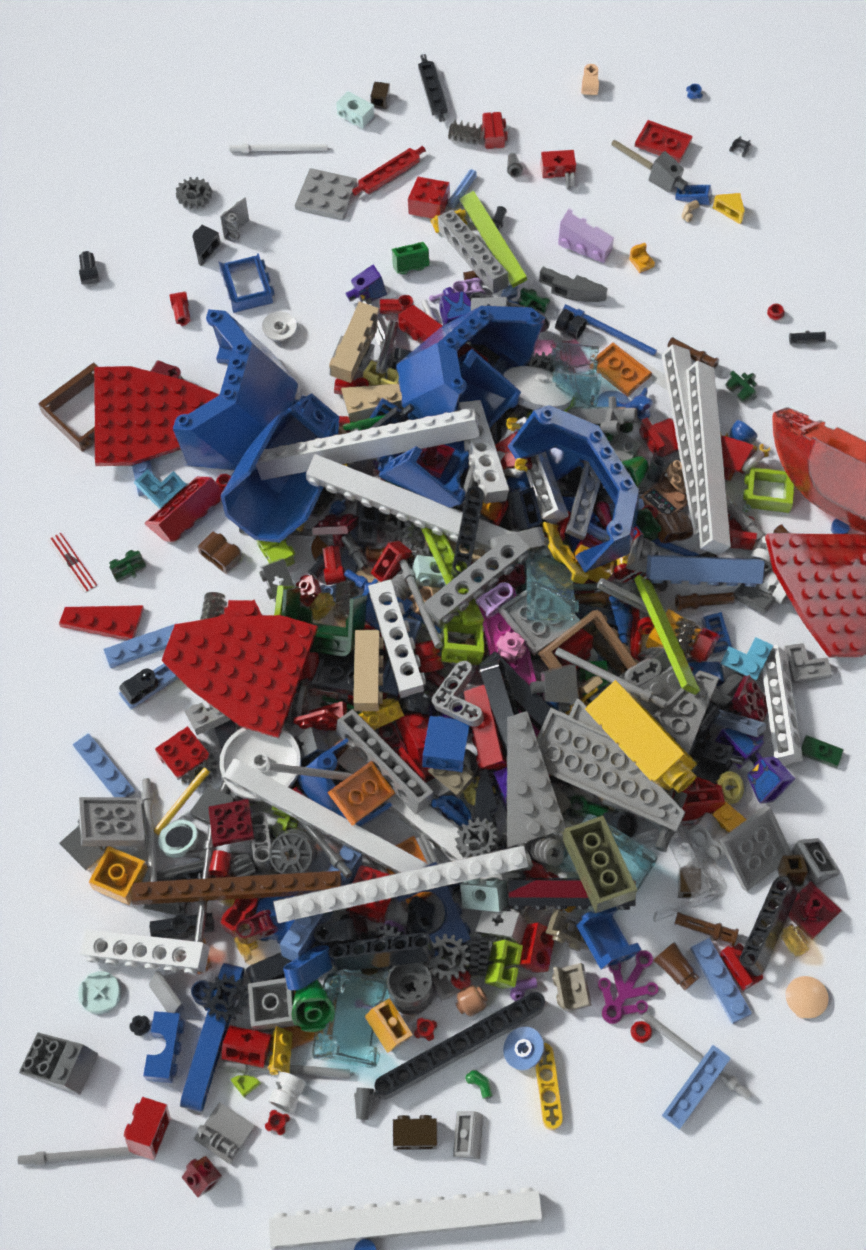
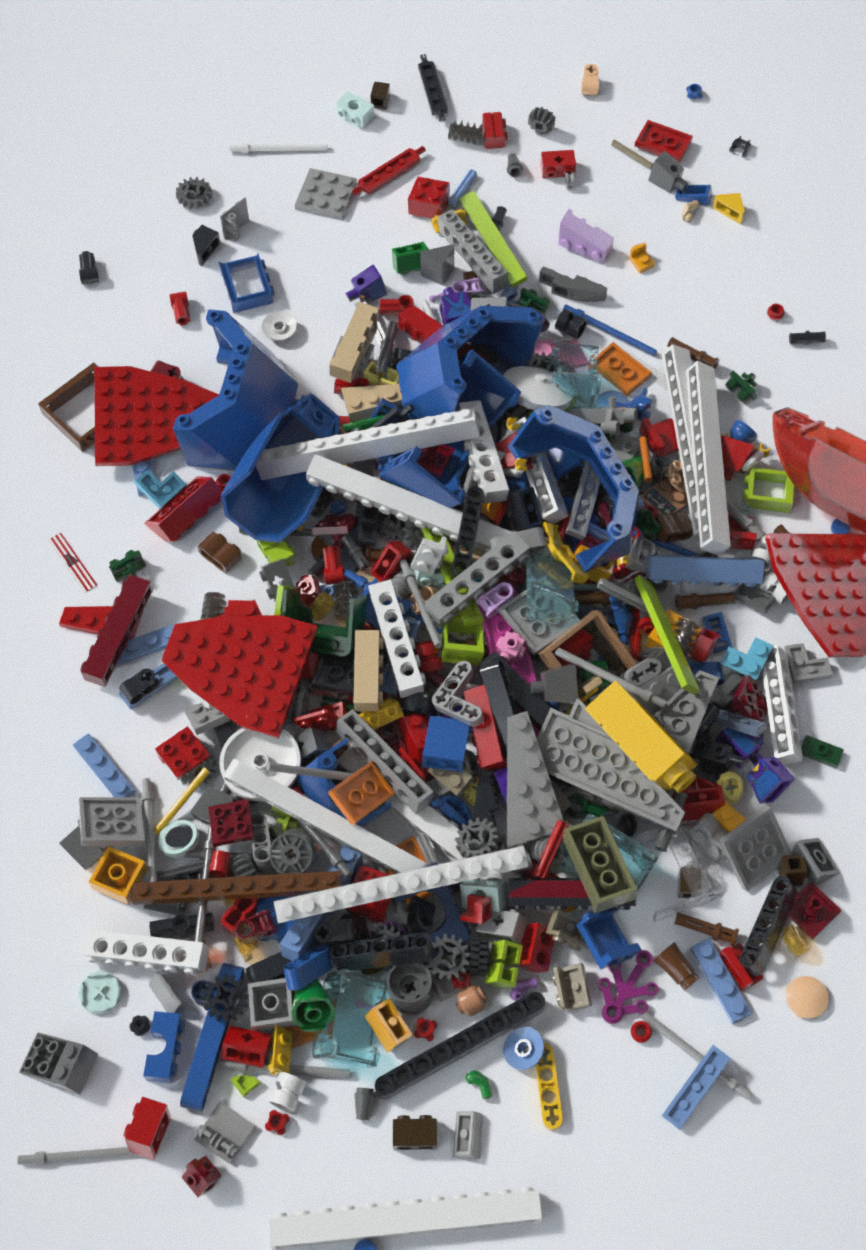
(116, 630): none -> dark red brick
(429, 556): none -> white bracket
(437, 263): none -> dark grey slope
(478, 909): none -> red panel
(541, 120): none -> dark grey gear
(550, 850): none -> red axle
(645, 459): none -> orange bar

